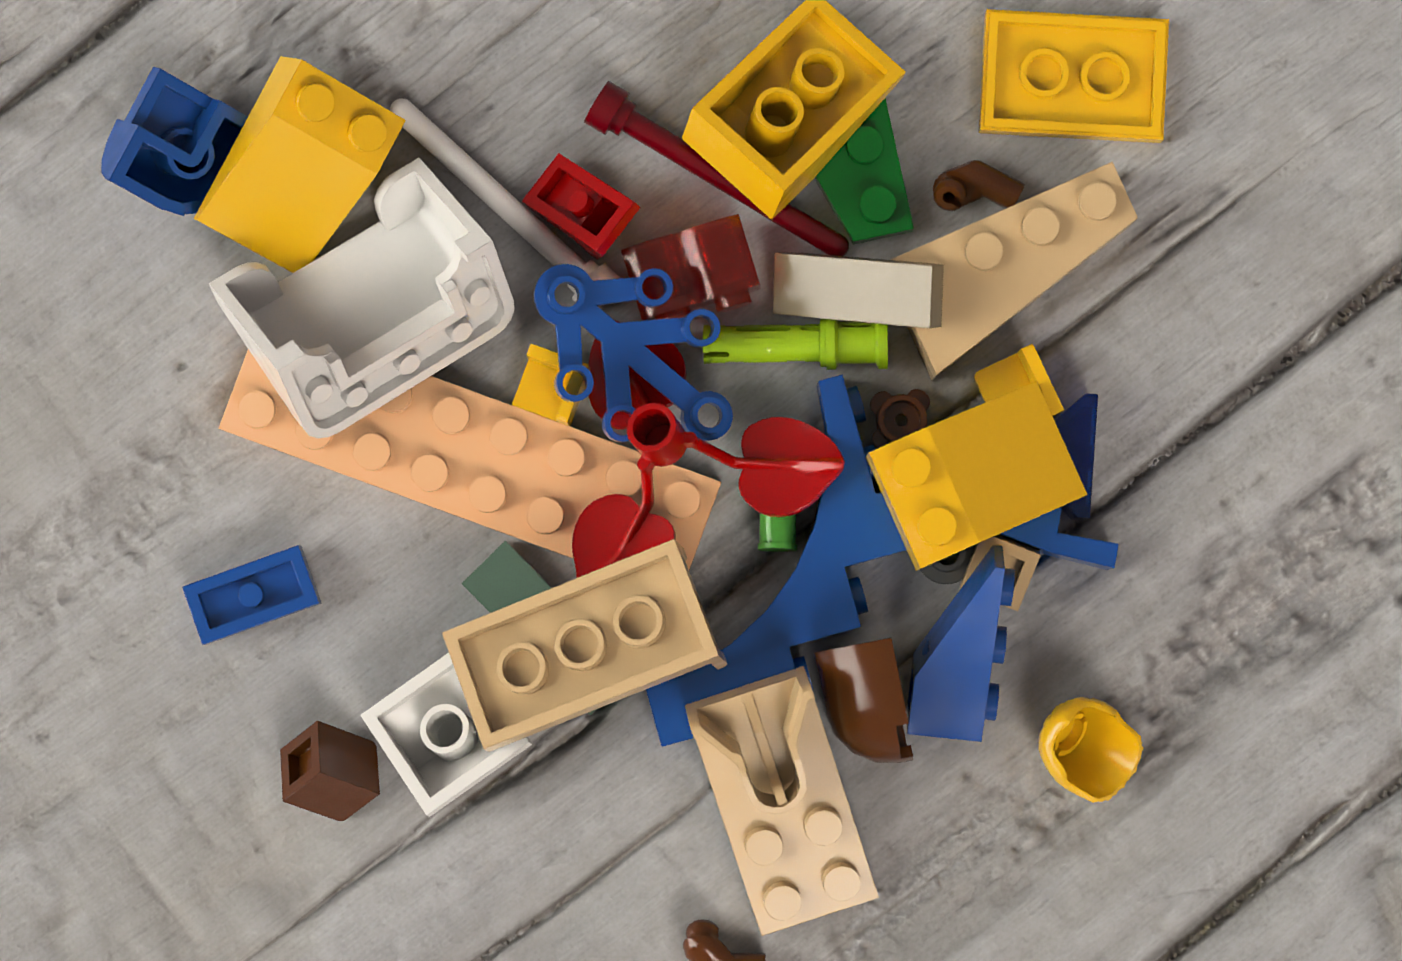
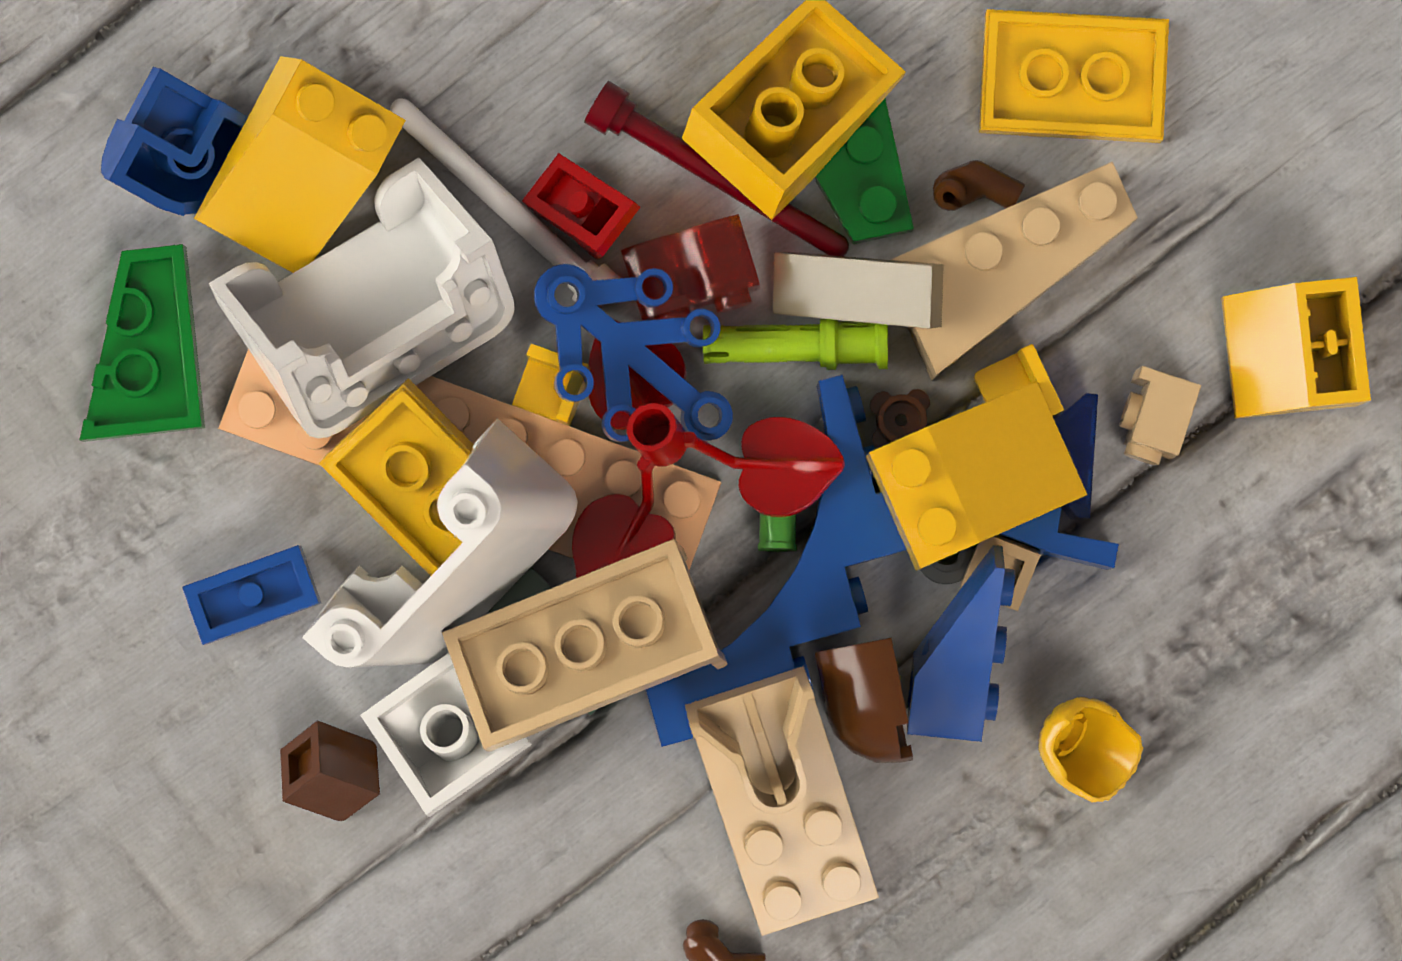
(149, 351): none -> green wing
(398, 468): none -> yellow tile
(506, 513): none -> white windscreen
(1158, 415): none -> tan brick
(1296, 348): none -> yellow slope

